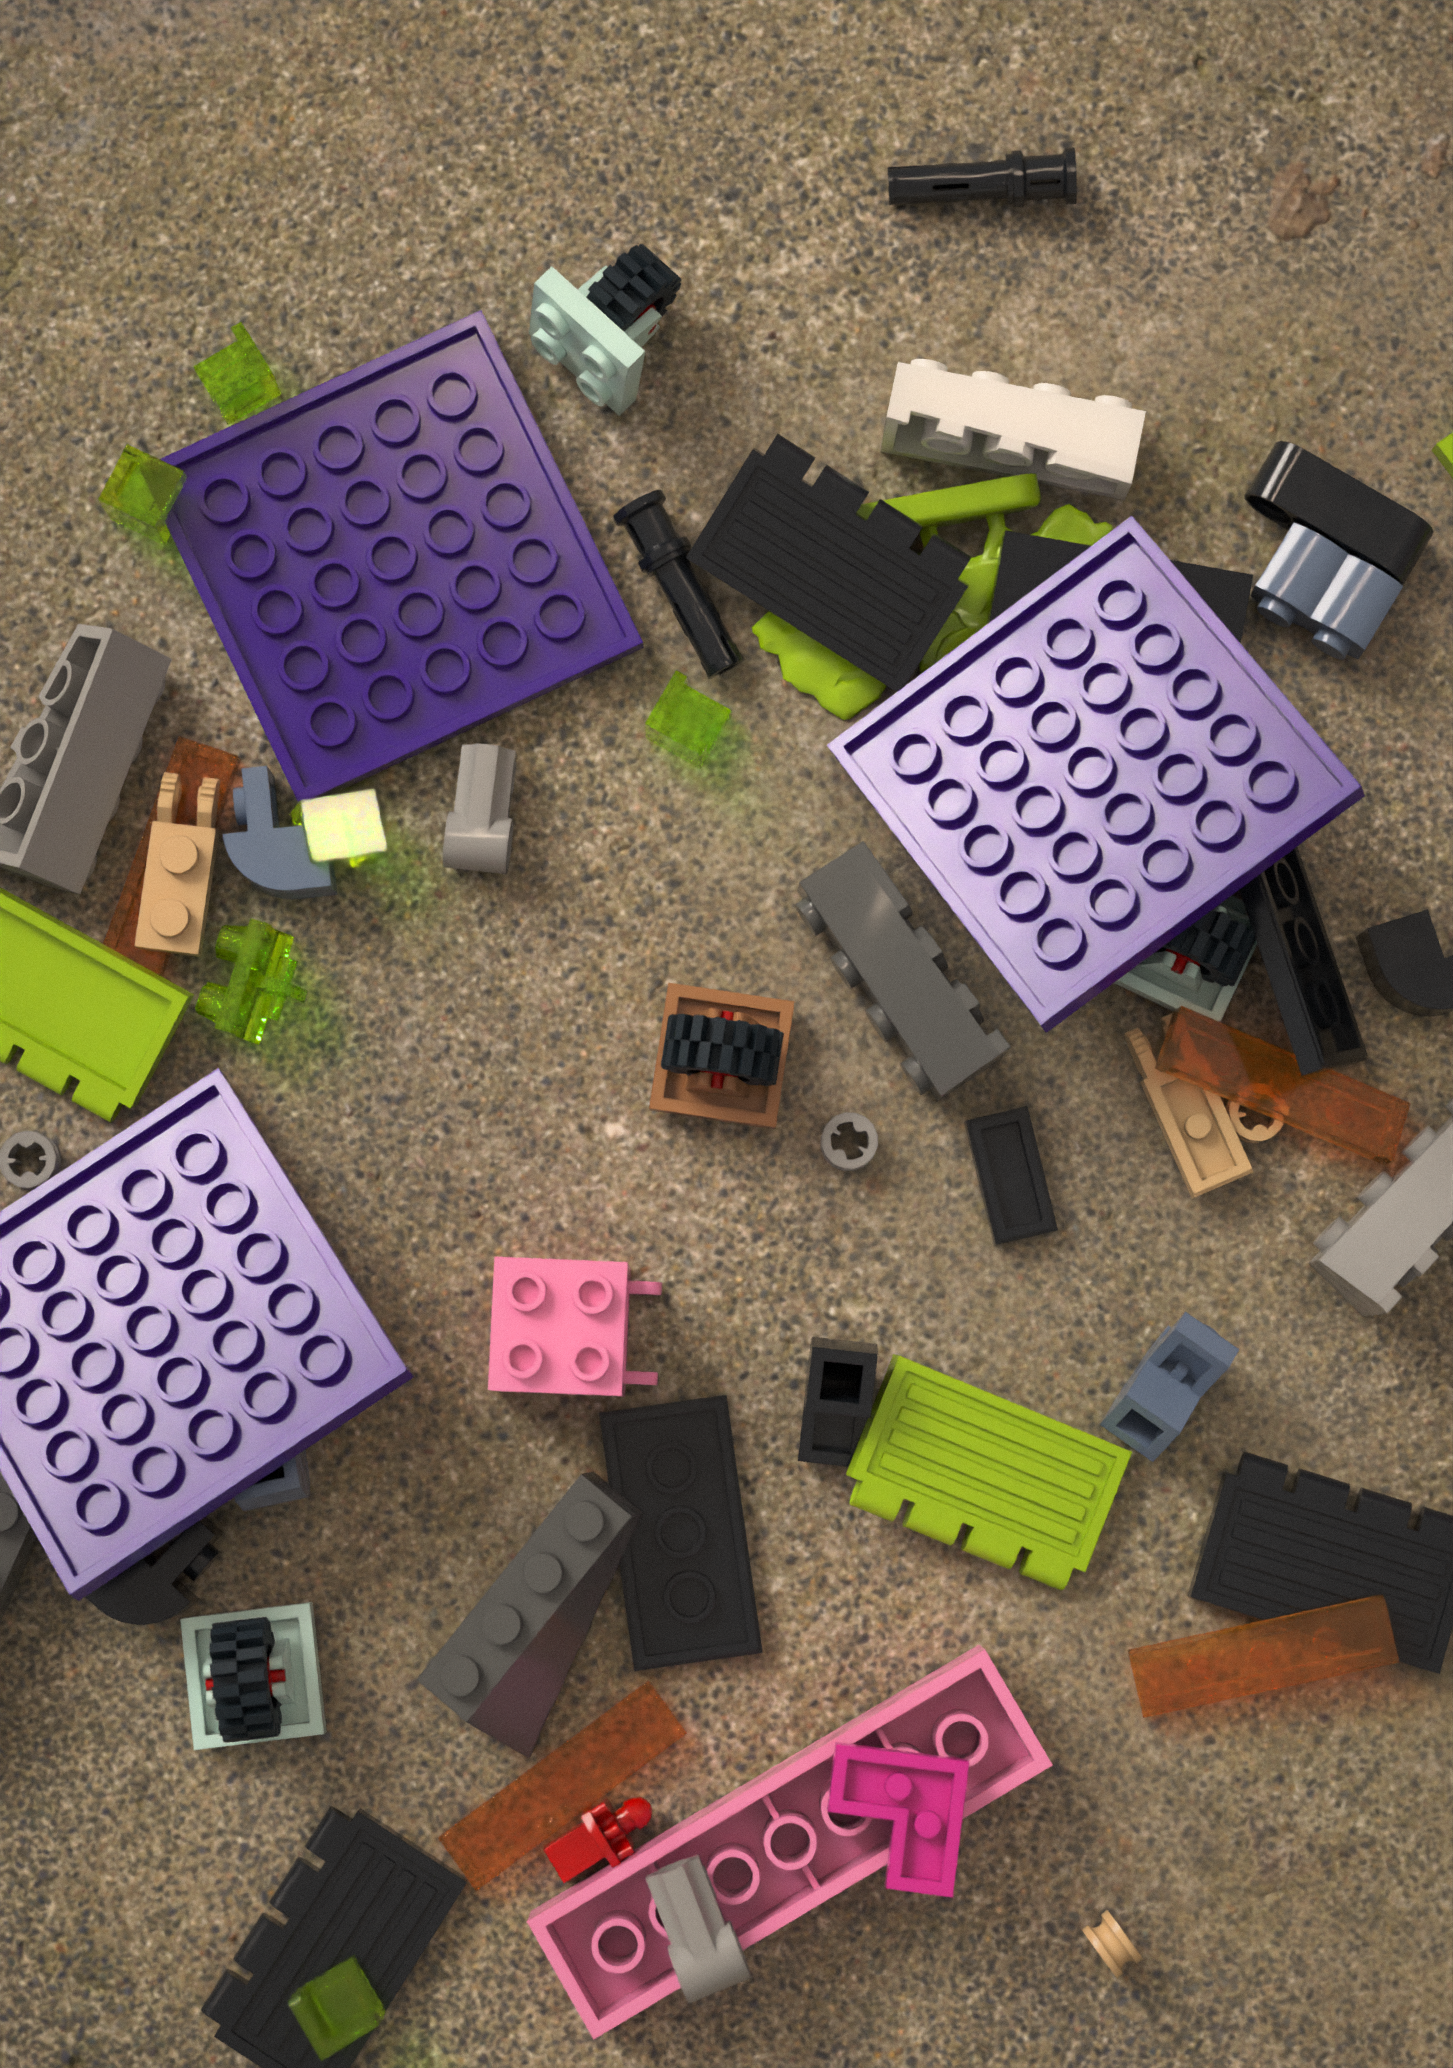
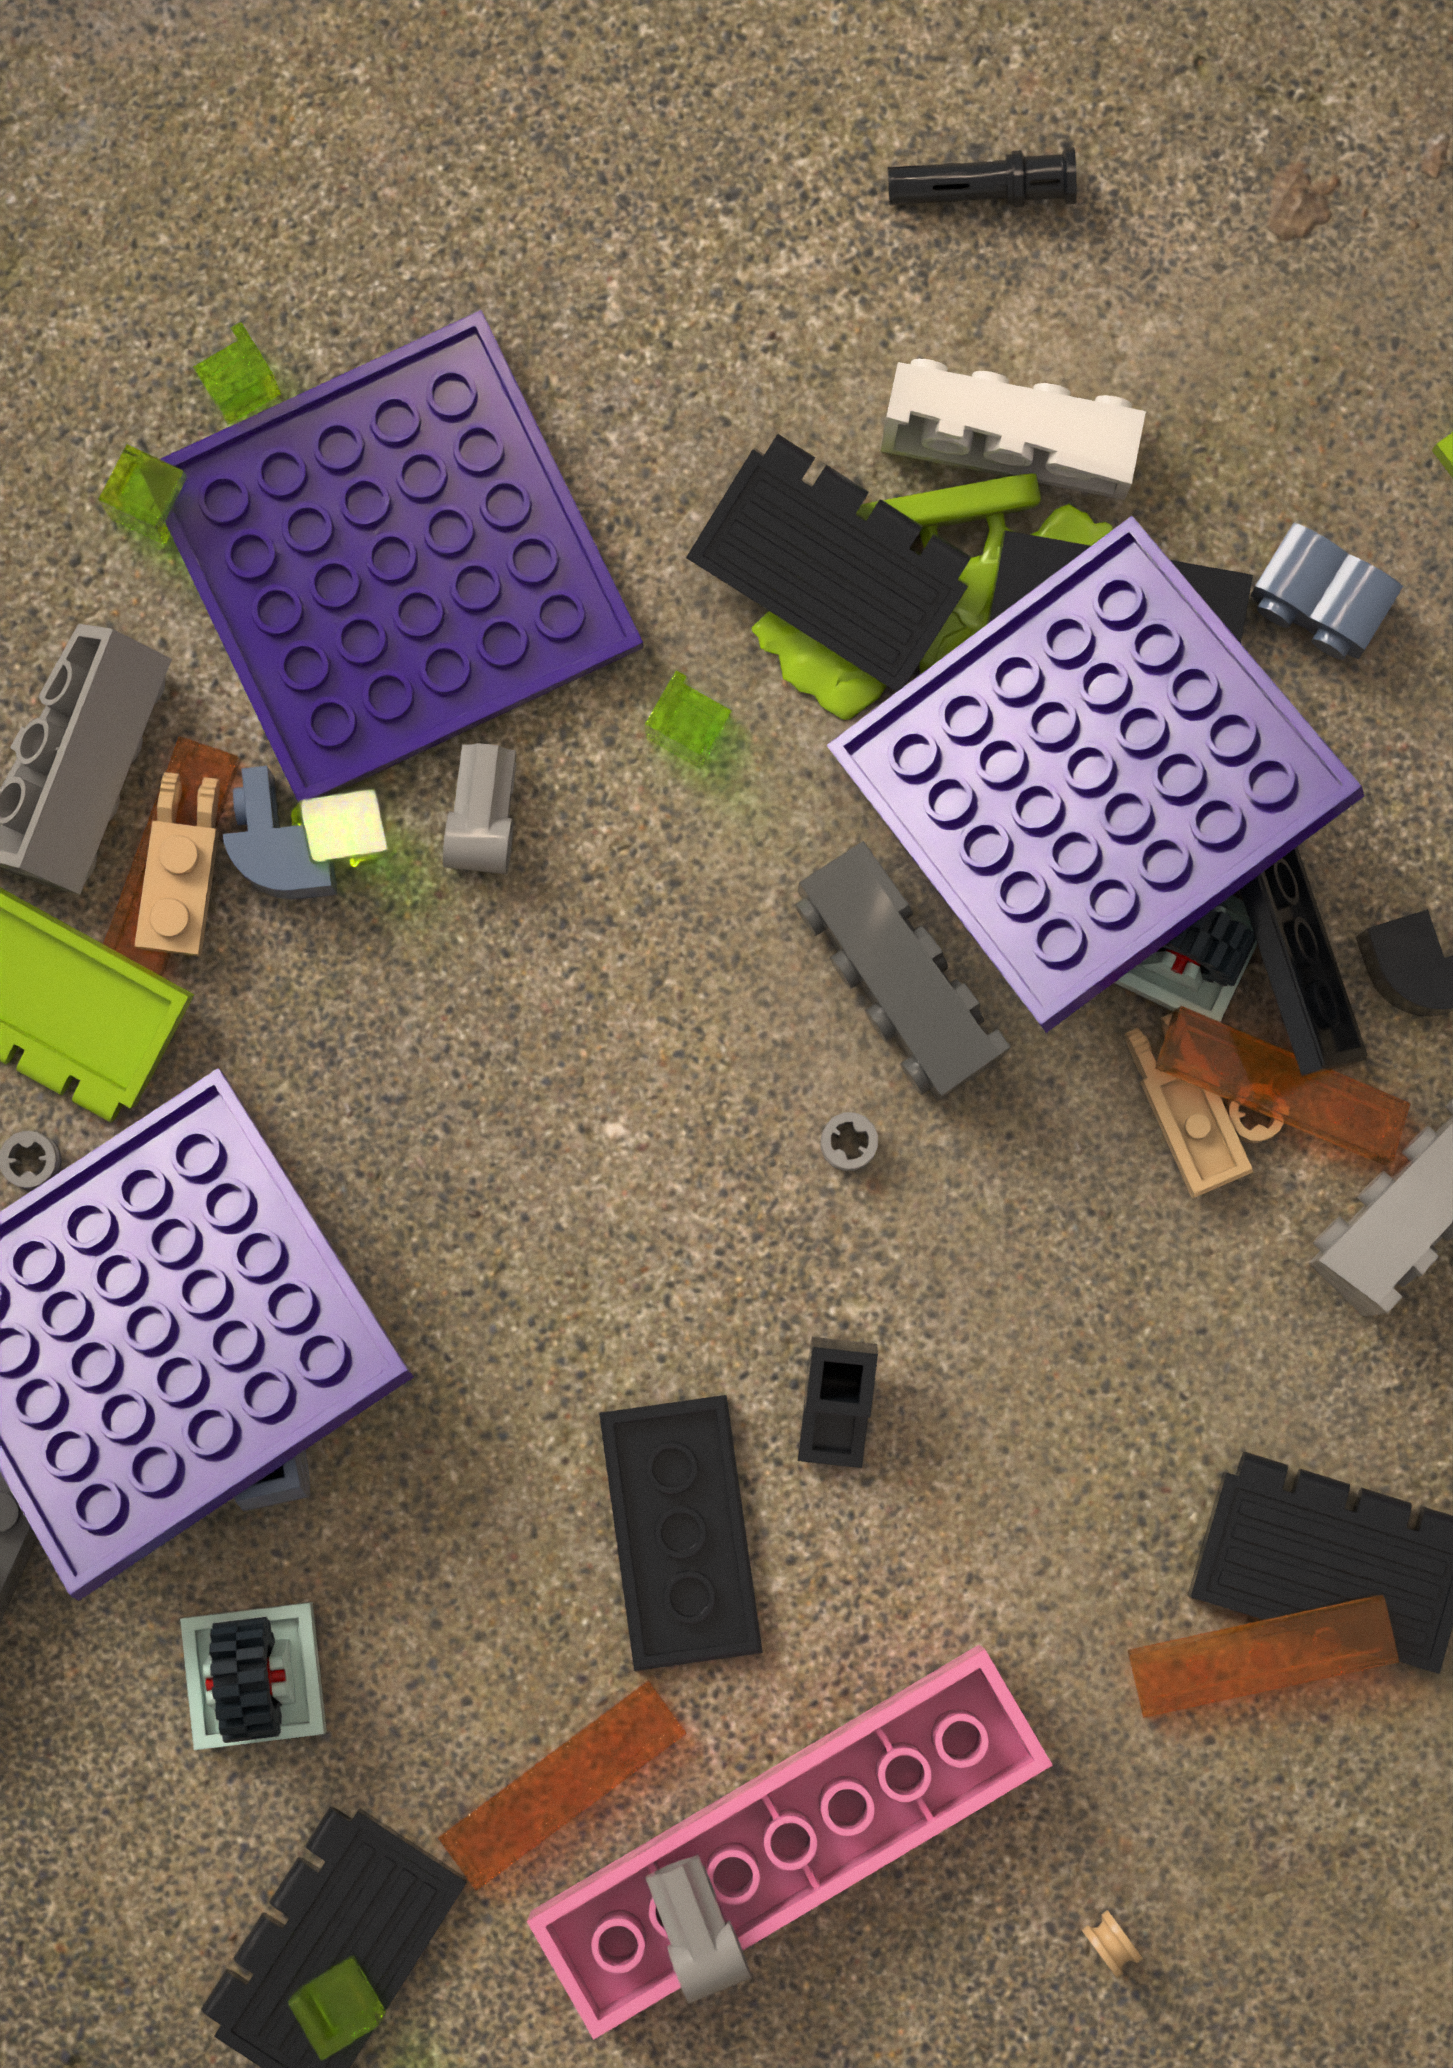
(153, 1588): black brick -> none
(257, 983): clear neon green hips -> none
(523, 1634): dark grey wedge -> none
(563, 1327): bright pink container -> none
(599, 1836): red piece -> none
(603, 323): light aqua plate -> none
(664, 556): black pin -> none
(721, 1055): plate -> none
(921, 1797): dark pink plate -> none
(988, 1466): lime hinge -> none
(1010, 1175): black tile -> none
(1168, 1385): sand blue brick -> none
(1330, 502): black beam -> none

